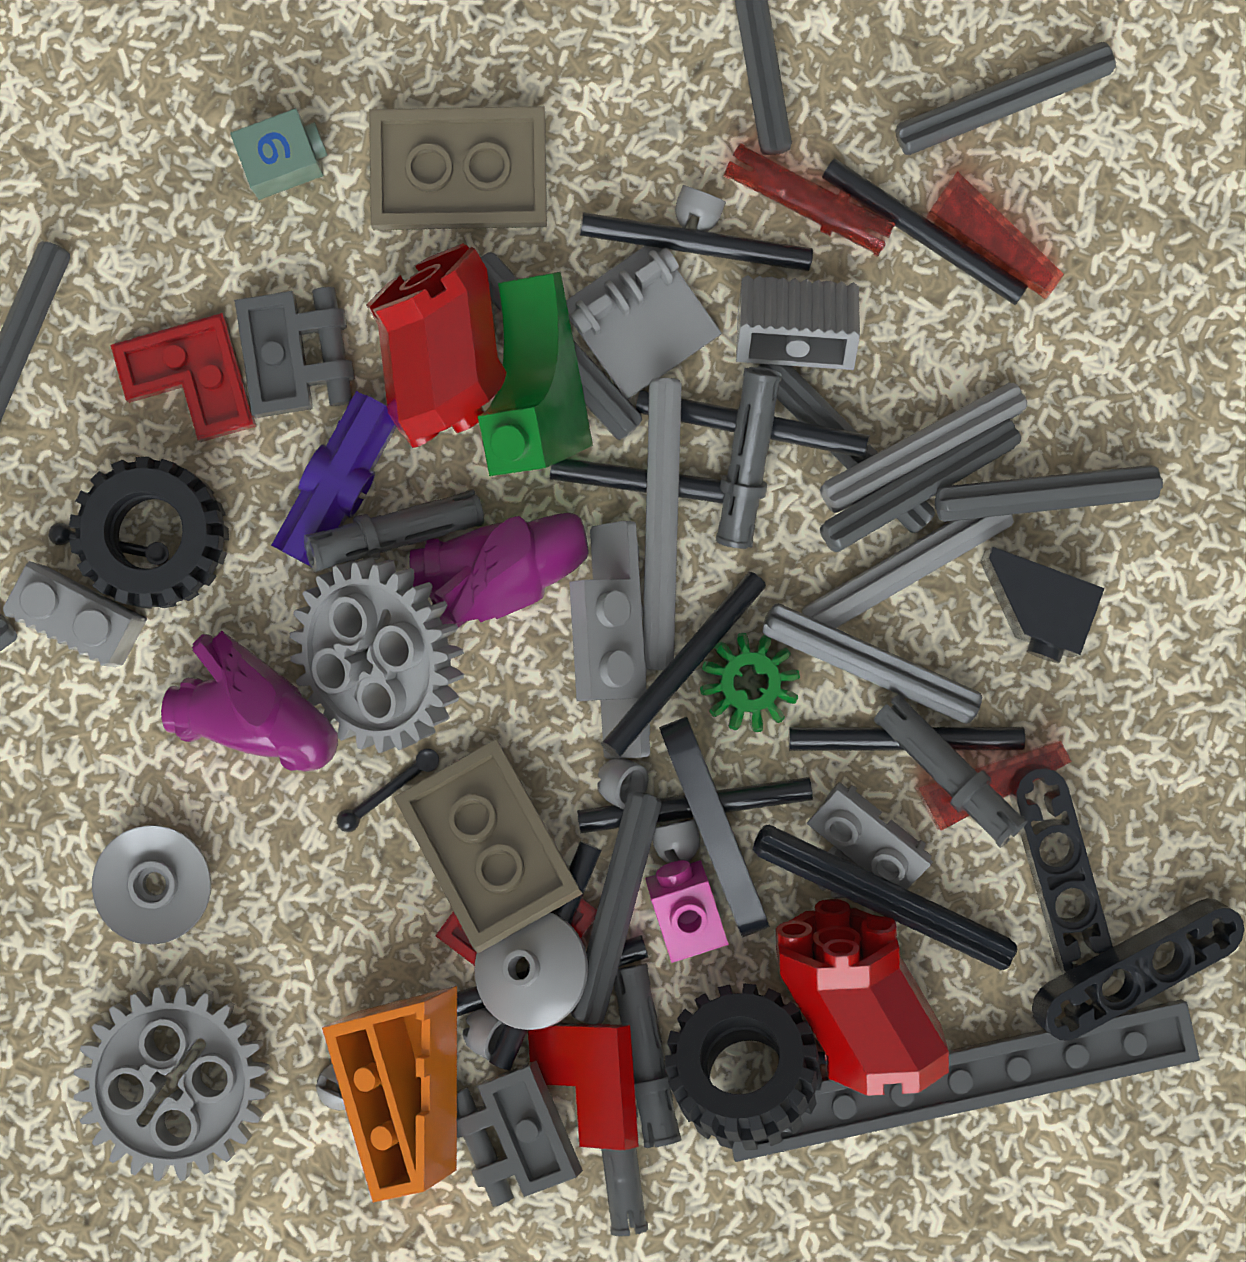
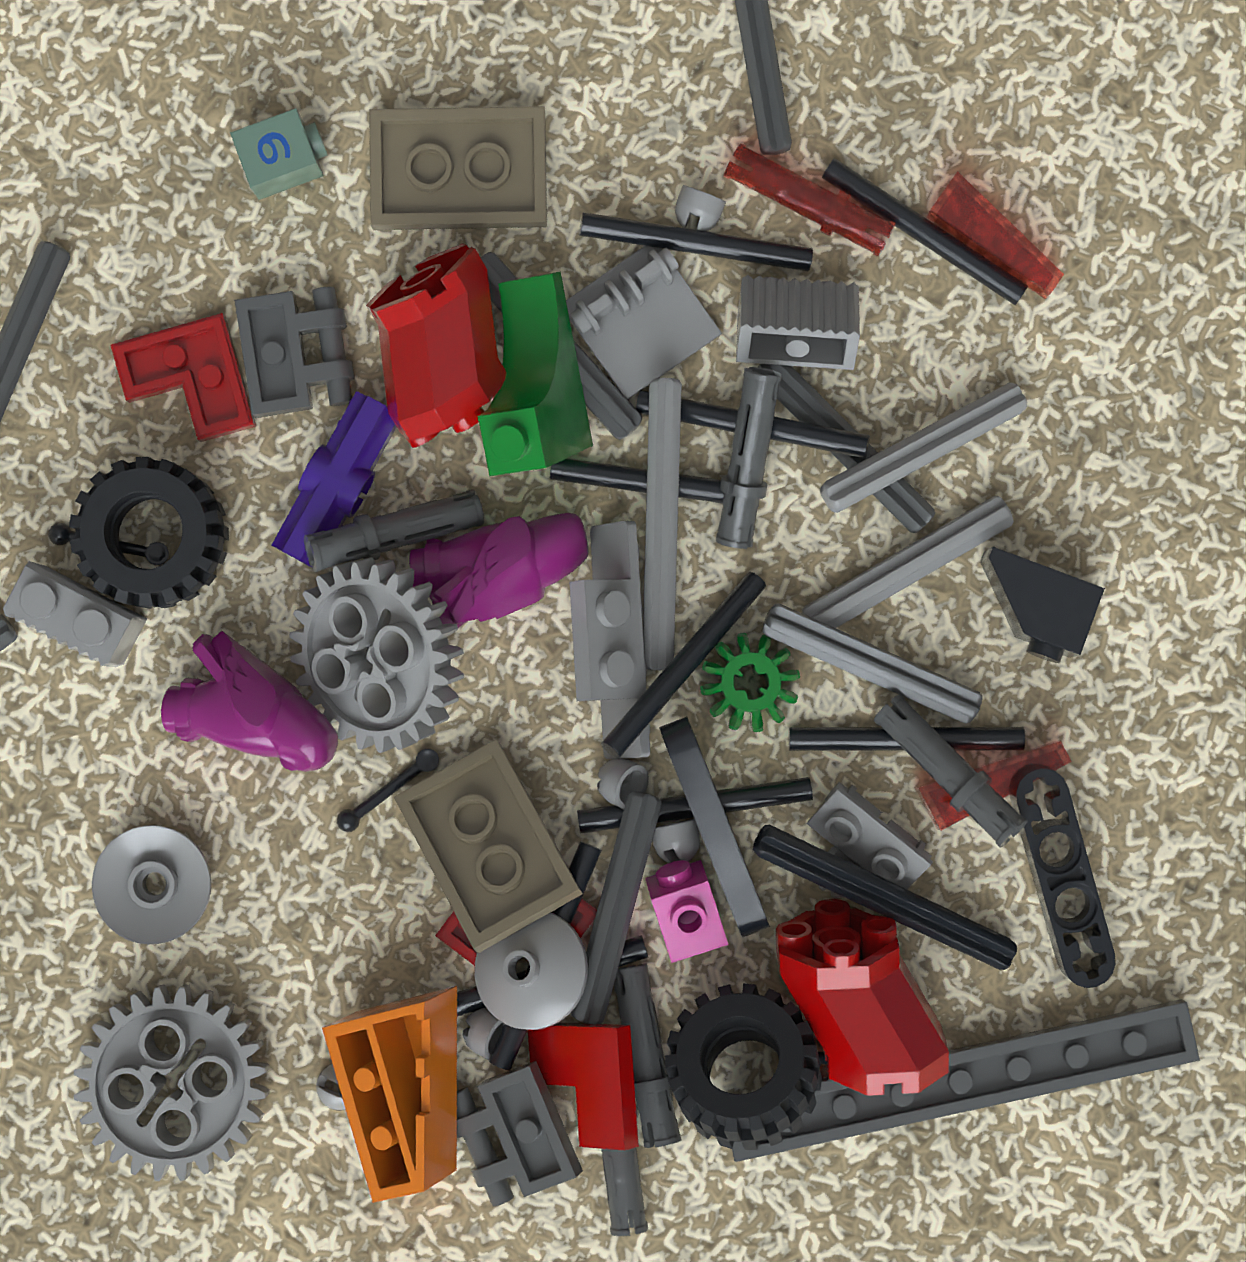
(918, 486): dark grey axle -> none
(1005, 98): dark grey axle -> none
(1048, 493): dark grey axle -> none
(1141, 978): black beam -> none

